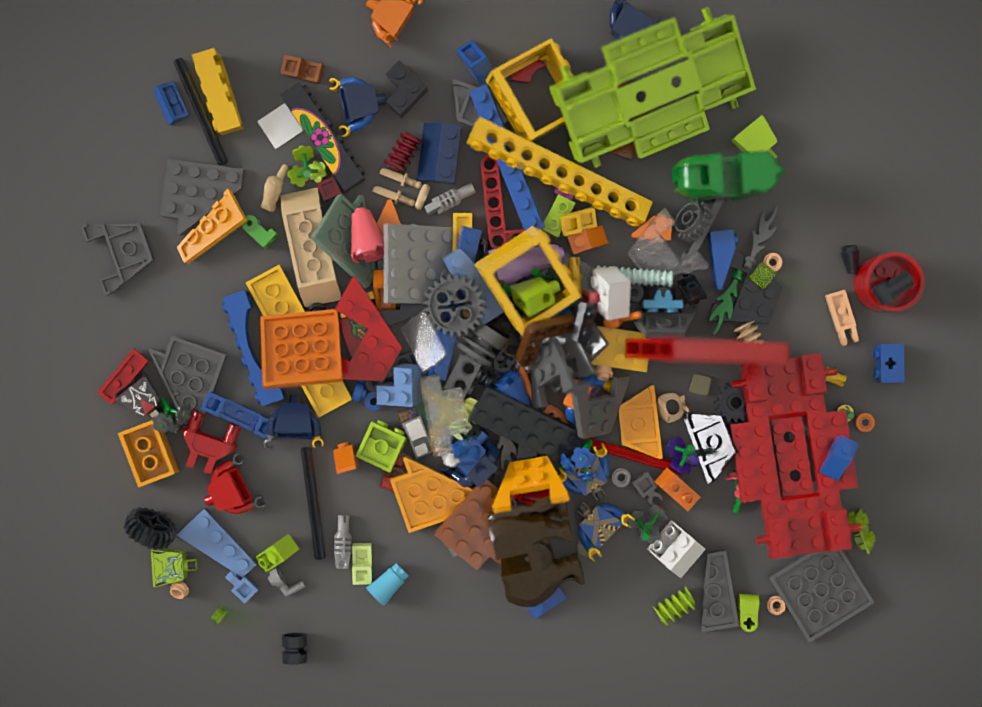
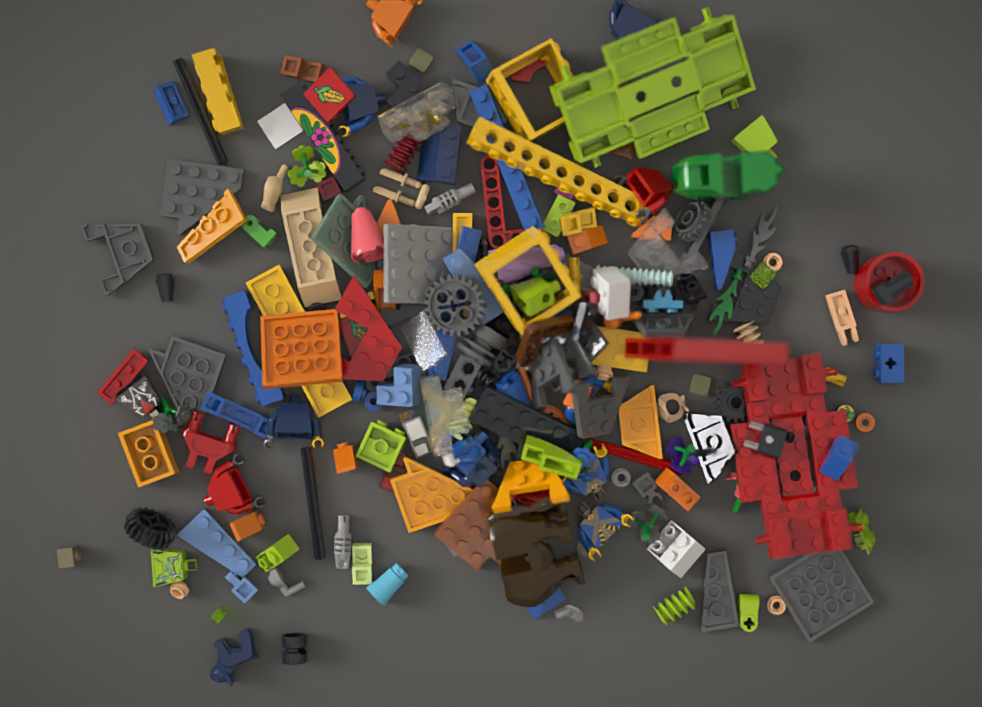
(68, 556): none -> dark tan plate
(165, 286): none -> black cone
(232, 656): none -> dark blue animal
(248, 525): none -> orange slope
(329, 95): none -> red tile
(420, 114): none -> clear piece
(421, 60): none -> olive piece
(550, 457): none -> lime slope
(570, 611): none -> clear arm
(649, 188): none -> red torso
(770, 439): none -> black piece

